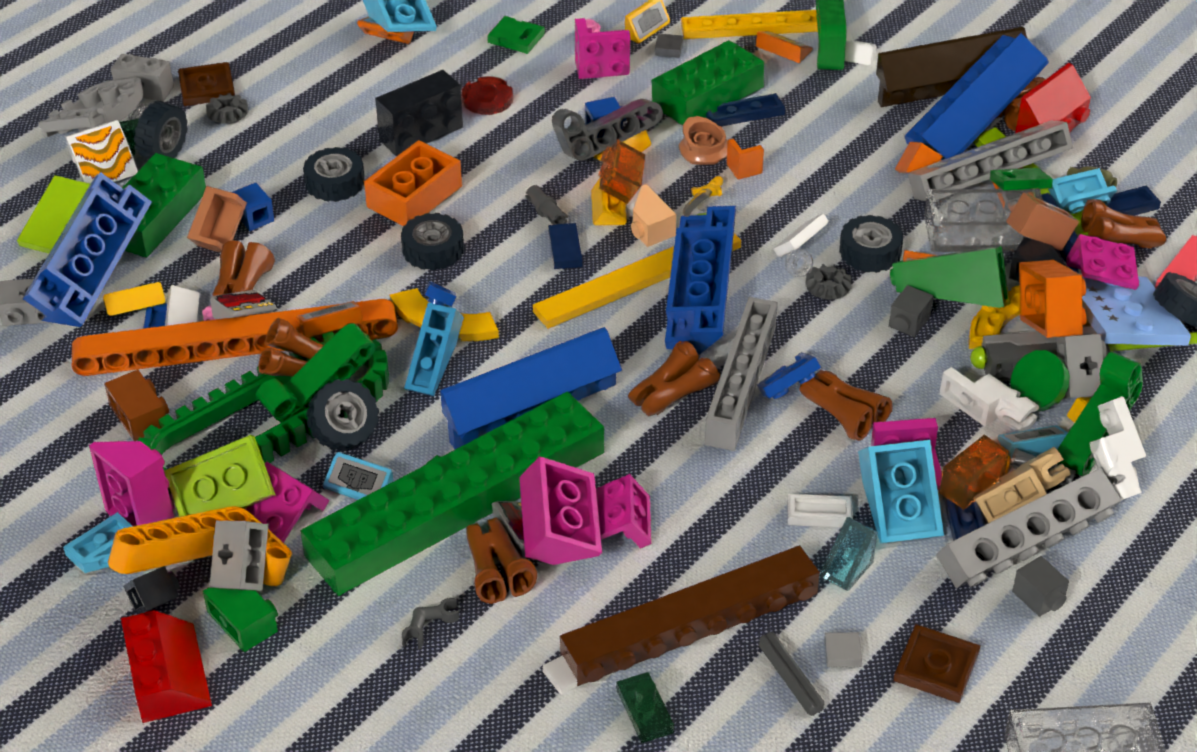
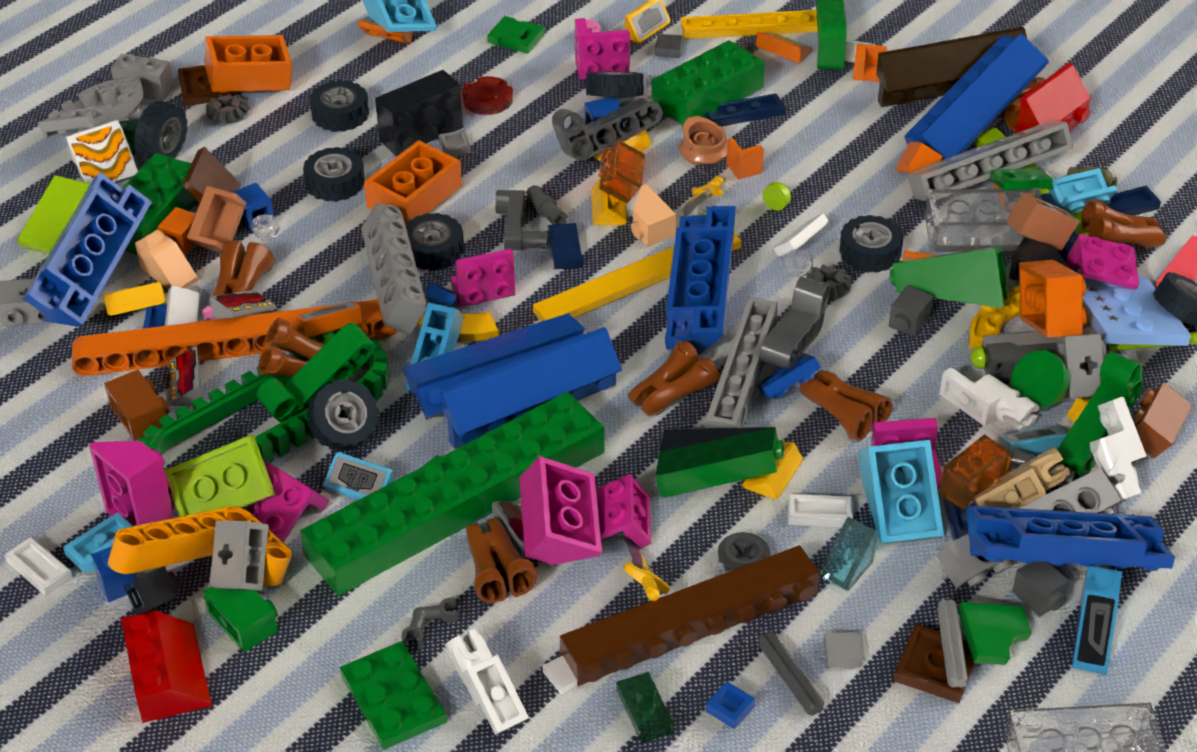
(38, 566): none -> white tile
(110, 580): none -> blue brick
(164, 261): none -> light nougat slope
(177, 227): none -> orange brick
(185, 377): none -> slope
(208, 172): none -> reddish brown tile
(247, 63): none -> orange brick
(265, 227): none -> clear plate
(339, 105): none -> black wheel
(393, 268): none -> light grey brick
(393, 695): none -> green plate
(437, 373): none -> blue slope
(455, 143): none -> light grey tile
(484, 278): none -> dark pink bracket
(487, 681): none -> white plate
(513, 204): none -> dark grey beam
(614, 84): none -> black wheel
(641, 572): none -> yellow piece
(715, 457): none -> slope
(730, 705): none -> blue plate
(743, 544): none -> dark grey gear
(774, 484): none -> yellow slope
(776, 196): none -> lime tile
(798, 326): none -> dark grey beam
(866, 62): none -> orange panel
(952, 643): none -> light grey axle
(992, 630): none -> green tile
(1067, 538): none -> blue slope
(1096, 619): none -> slope
(1160, 418): none -> brick

